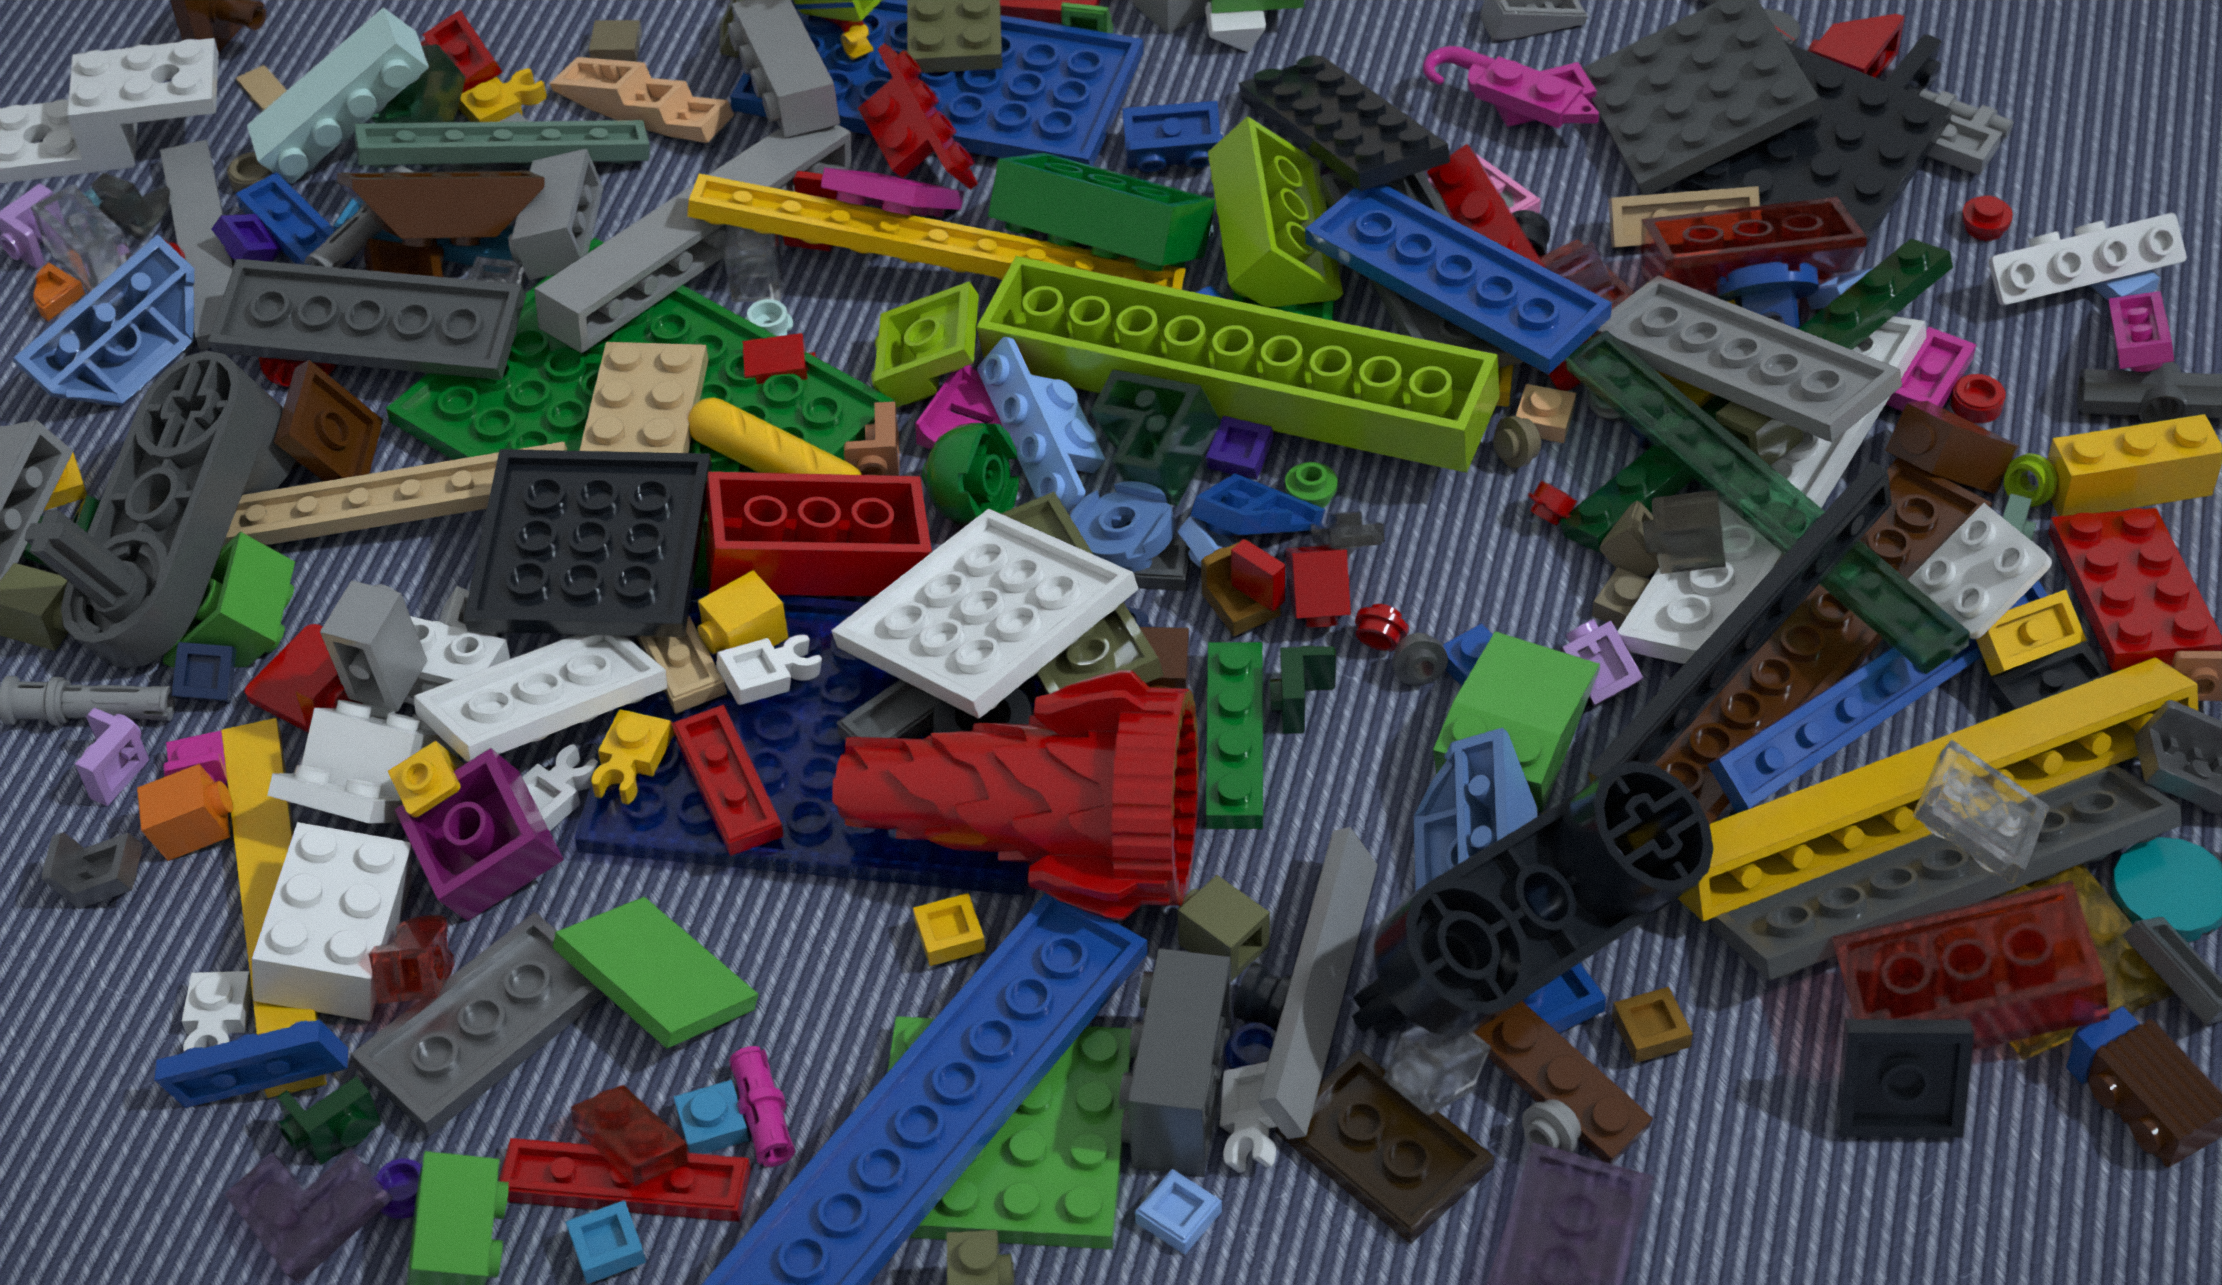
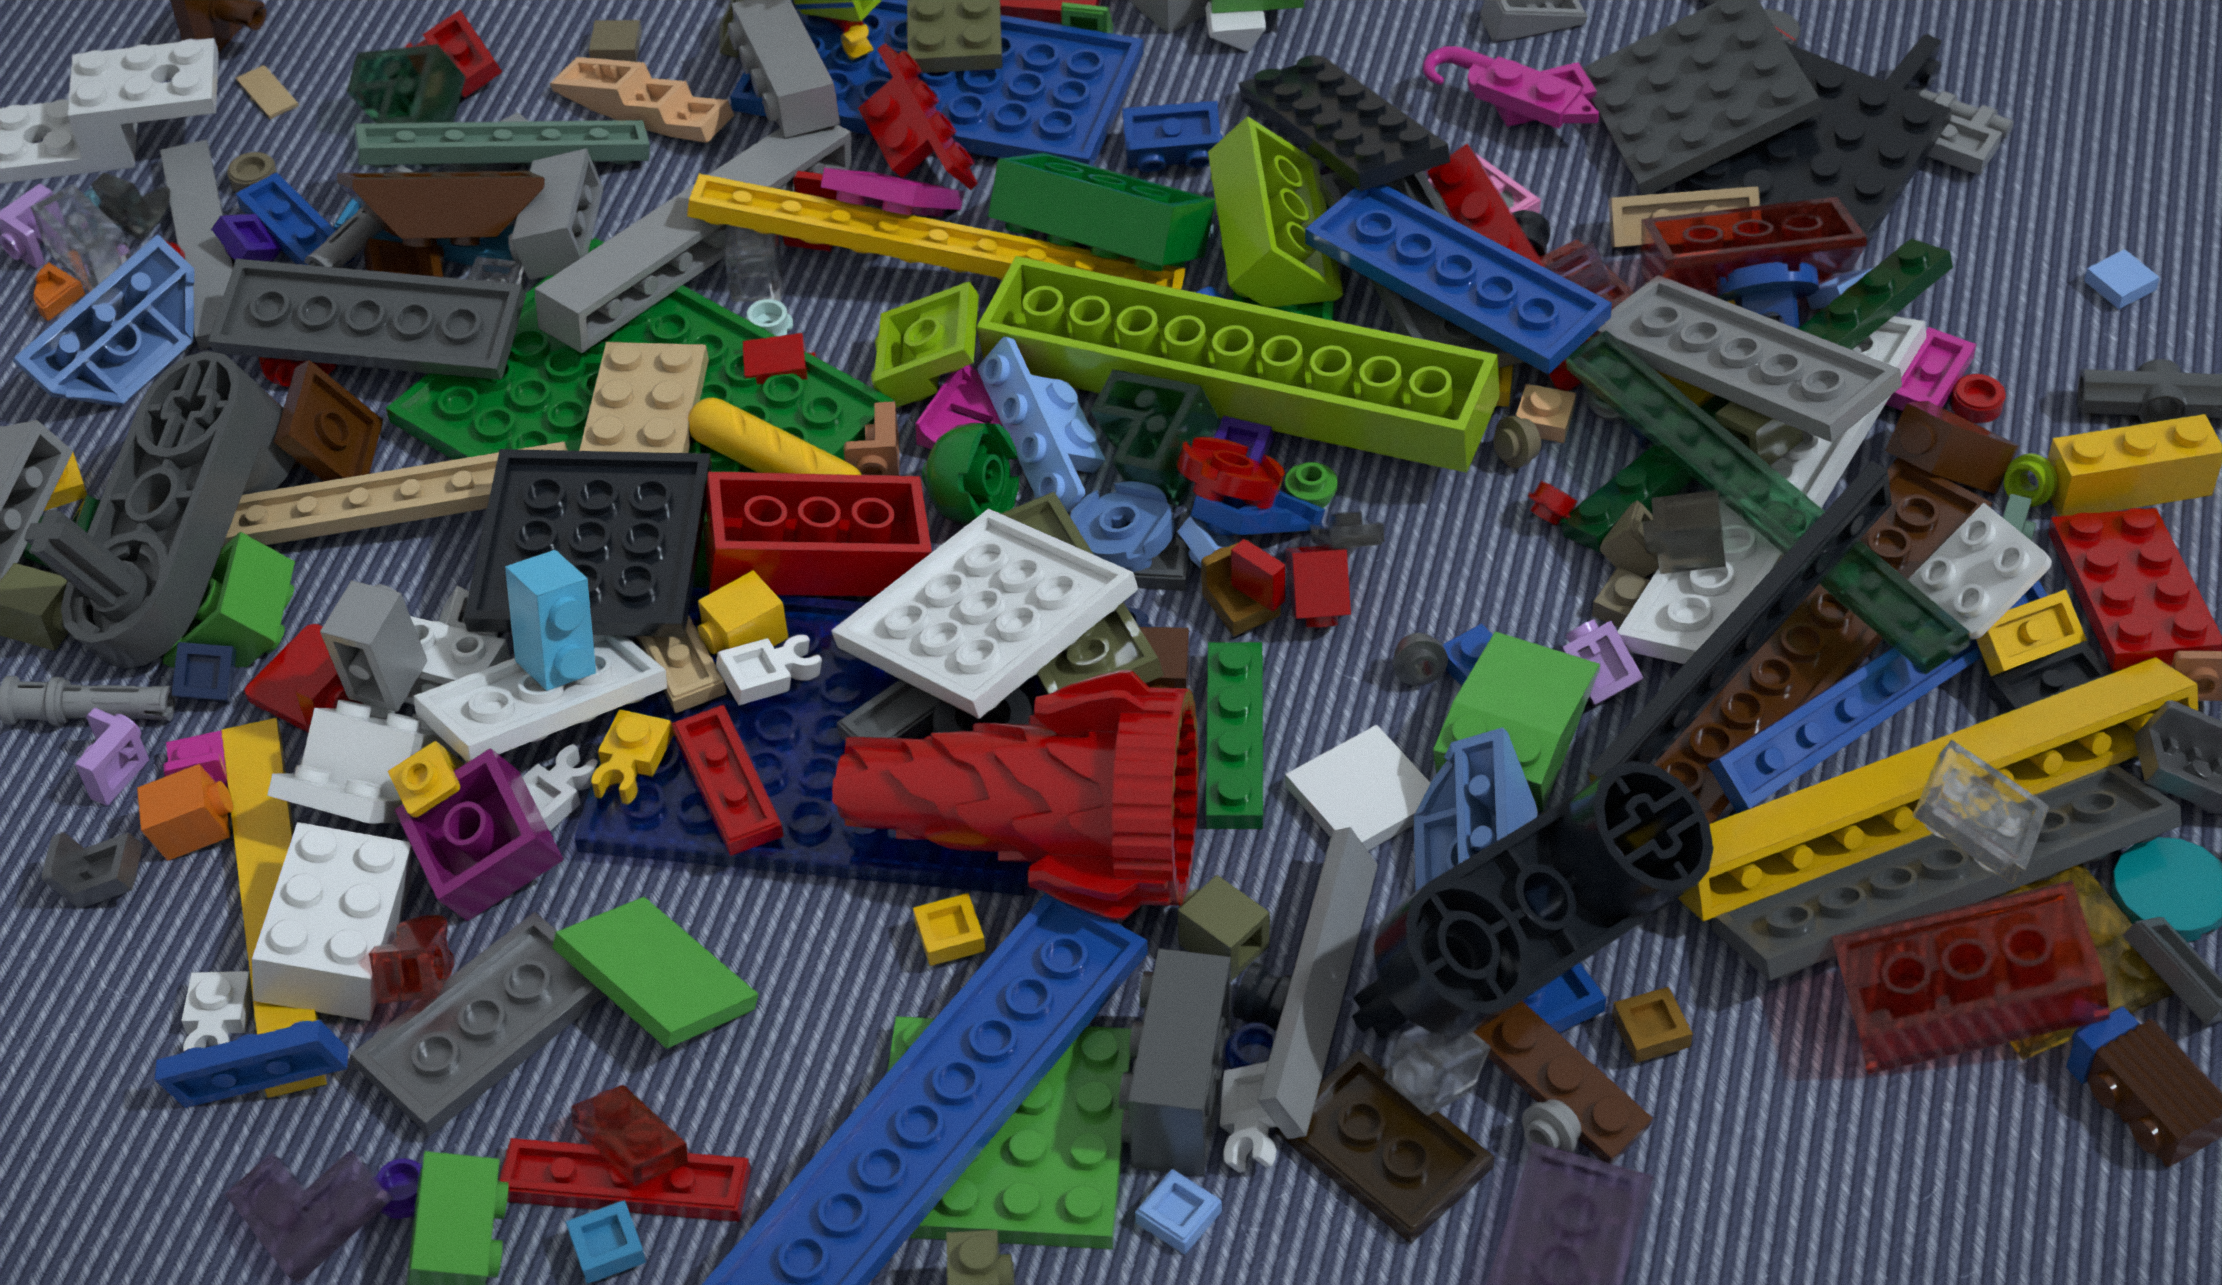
(332, 1123): dark green bracket -> none
(337, 94): light aqua brick -> none
(496, 101): yellow plate -> none
(550, 619): none -> medium azure brick
(711, 1118): dark azure plate -> none
(762, 1106): dark pink pin -> none
(1223, 469): none -> red plate
(1300, 671): dark green bracket -> none
(1362, 787): none -> white tile
(1380, 627): red plate -> none
(1862, 44): red slope -> none
(1904, 1078): black plate -> none
(1986, 217): red plate -> none
(2087, 258): white bracket -> none
(2141, 331): dark pink plate -> none

